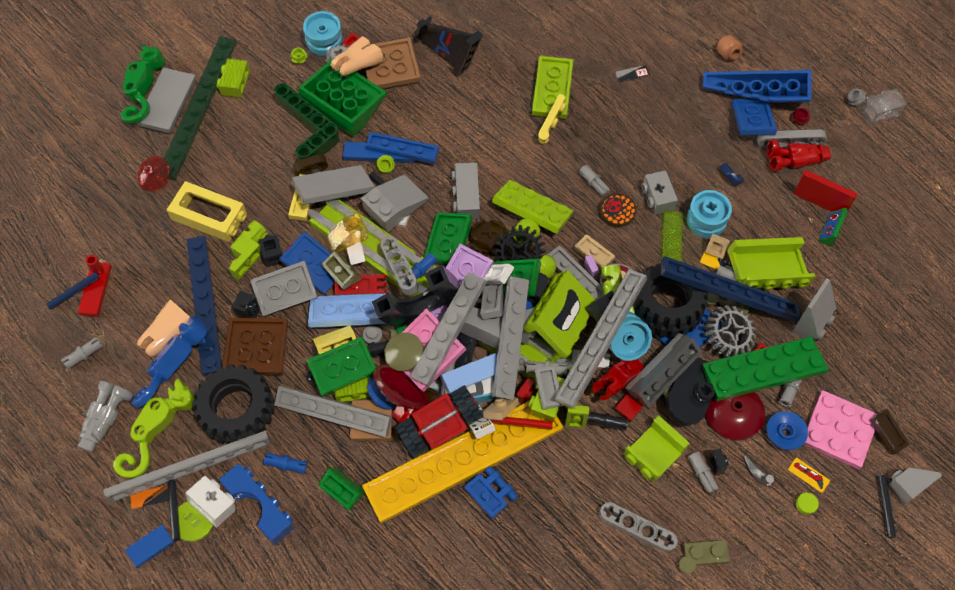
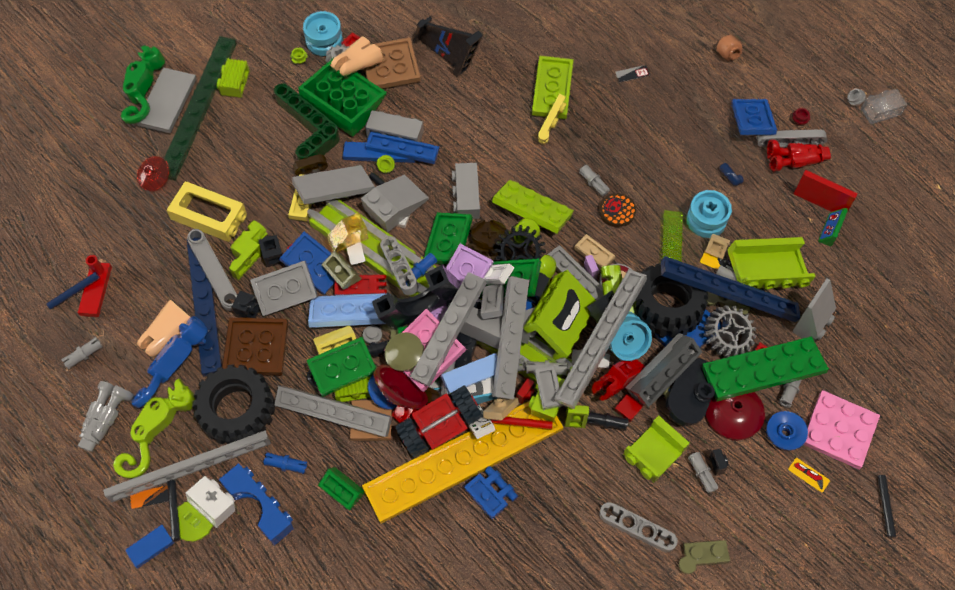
(212, 268): none -> light grey piece
(394, 126): none -> light grey brick
(659, 192): light grey brick -> none
(759, 473): flat silver bar -> none
(762, 85): blue wedge -> none
(807, 503): lime tile -> none
(889, 431): dark brown tile -> none
(912, 482): light grey slope -> none

